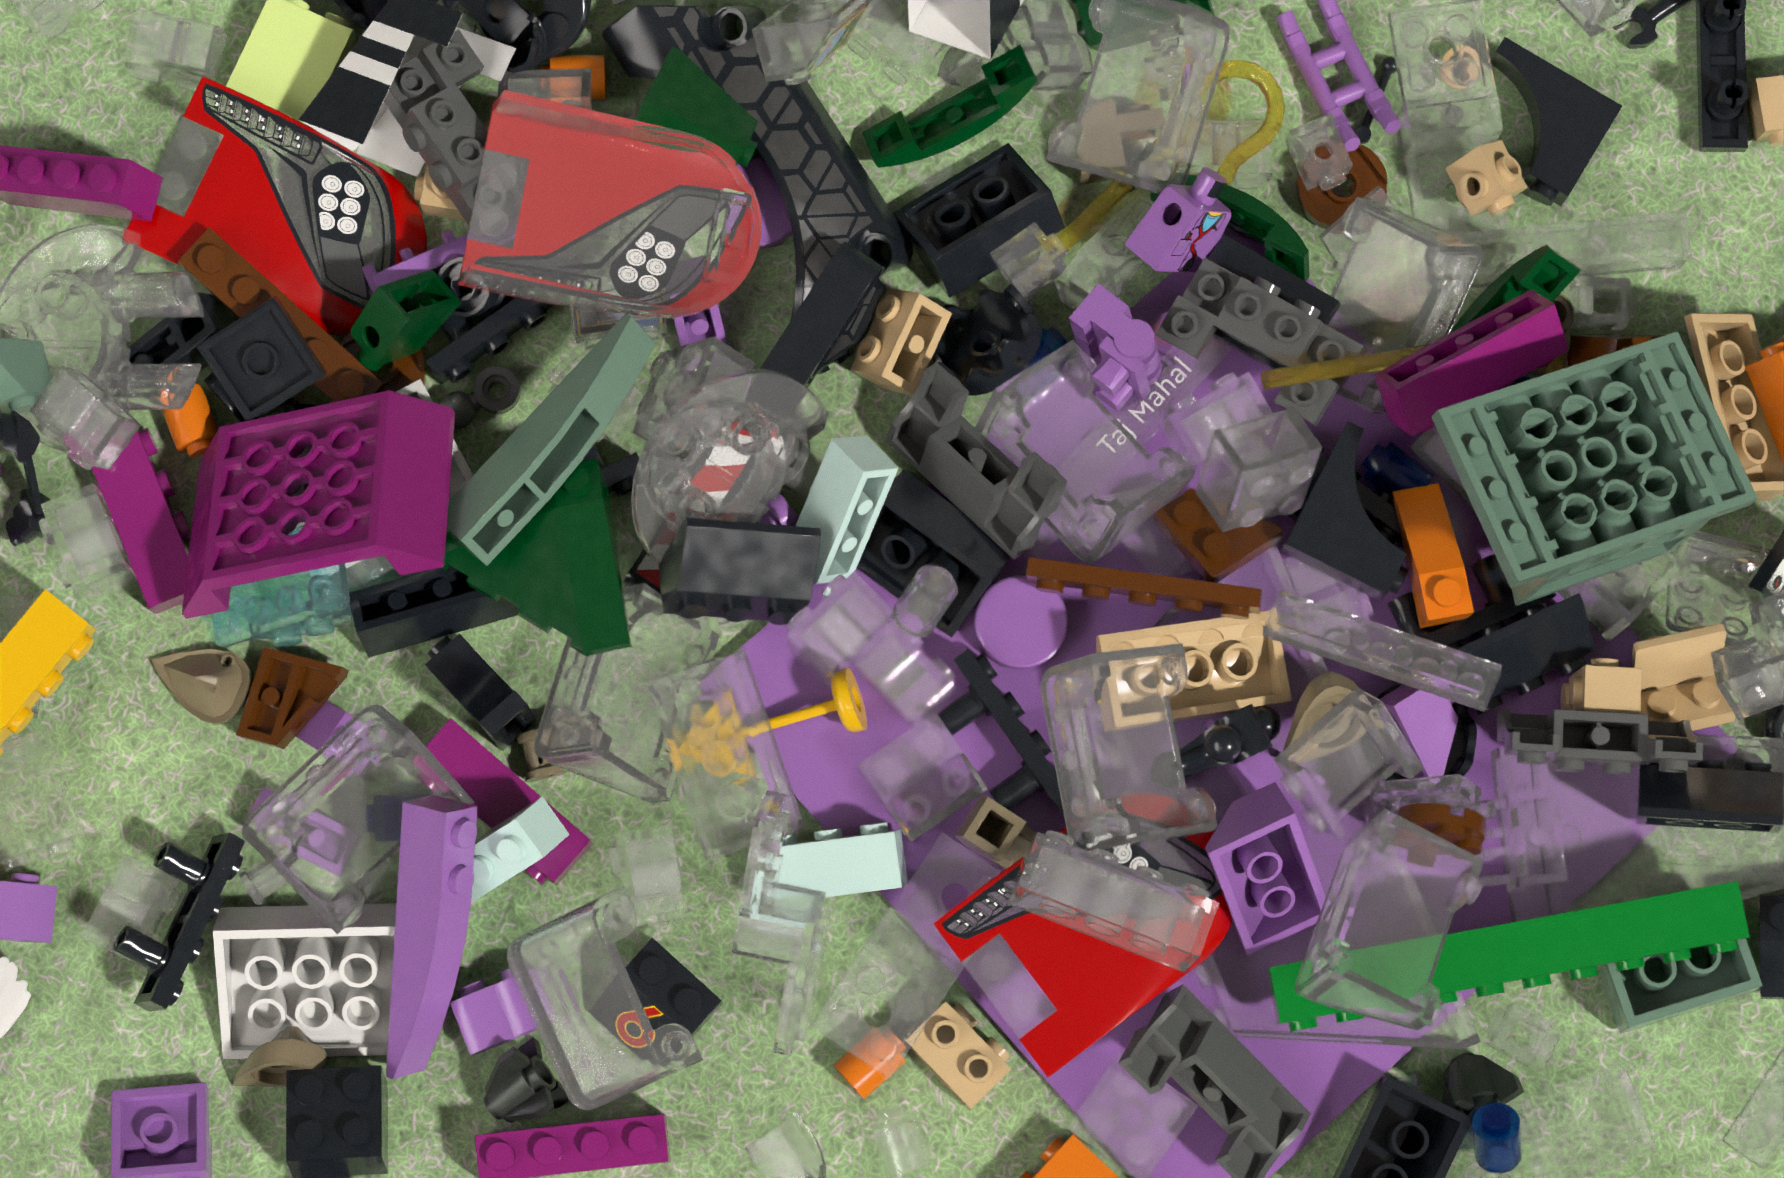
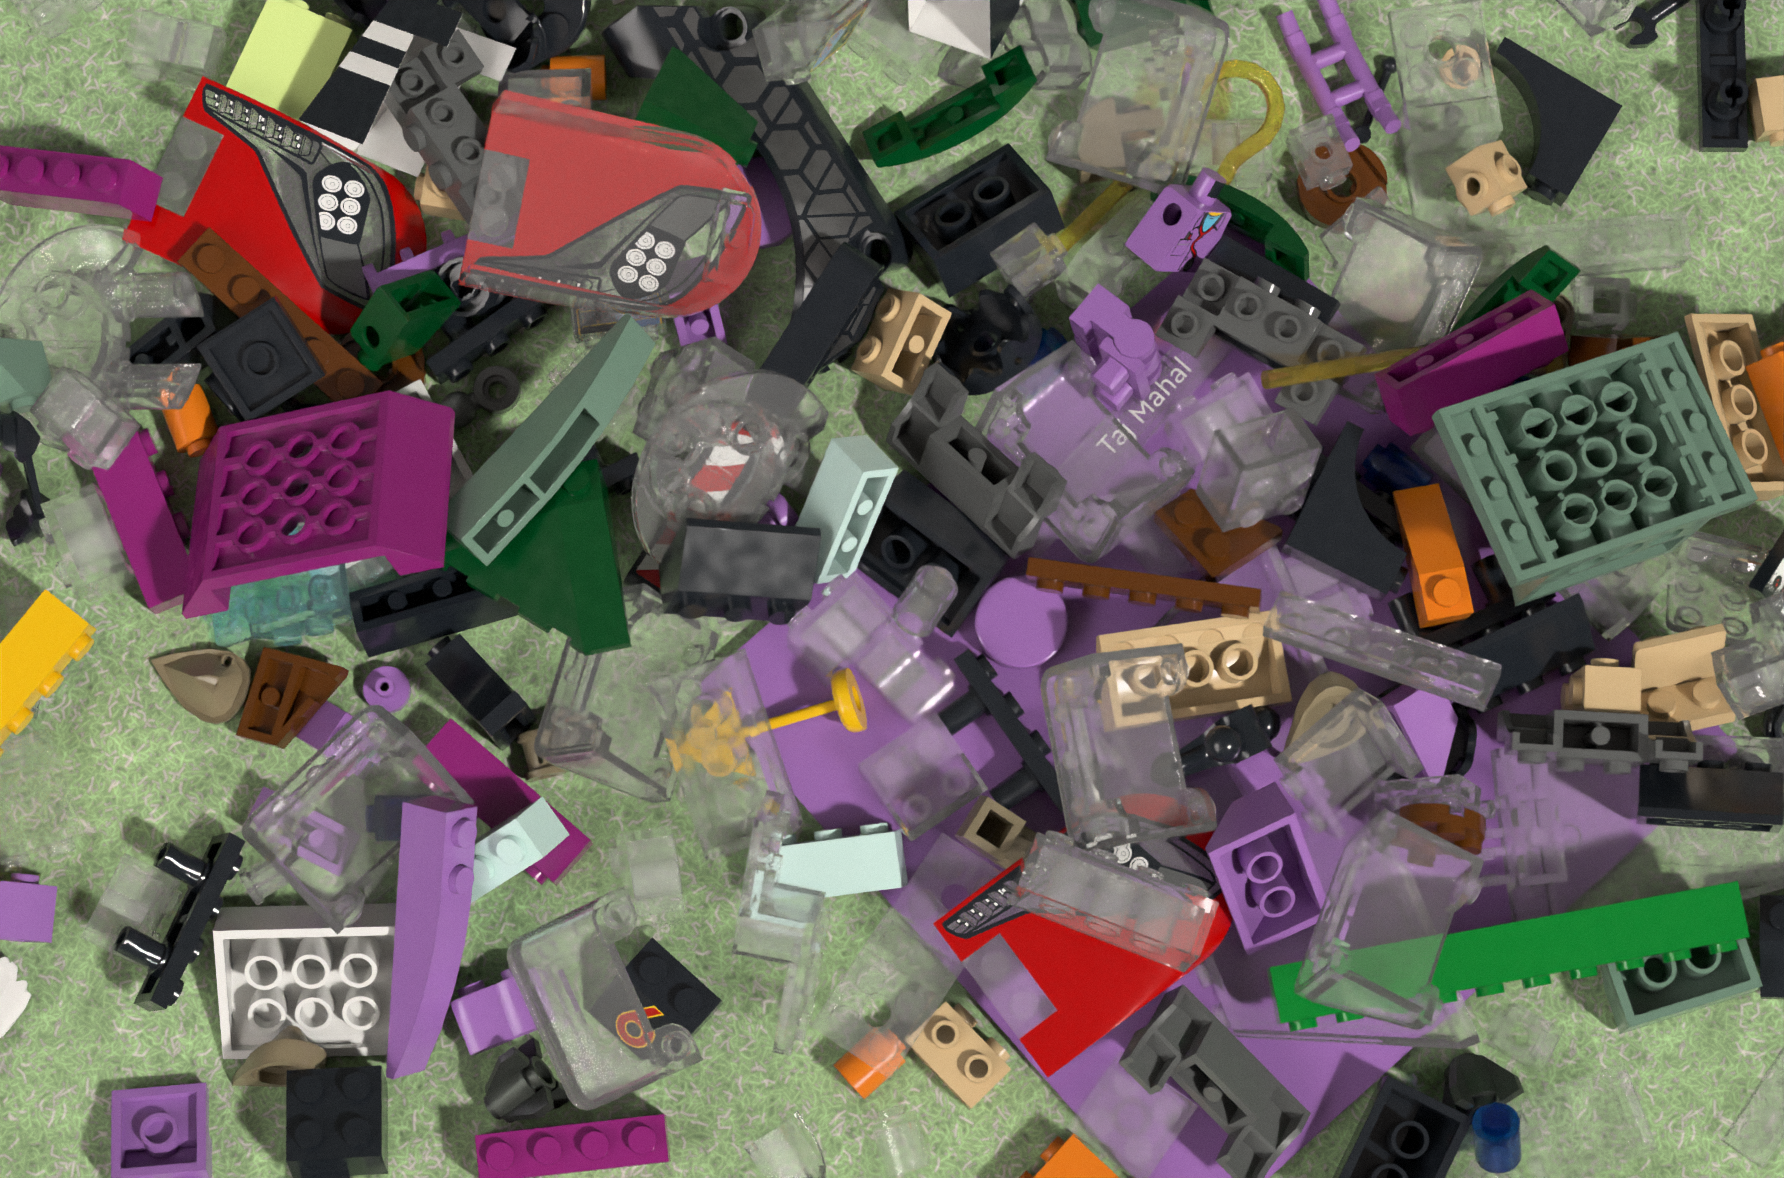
(395, 697): none -> medium lavender tile

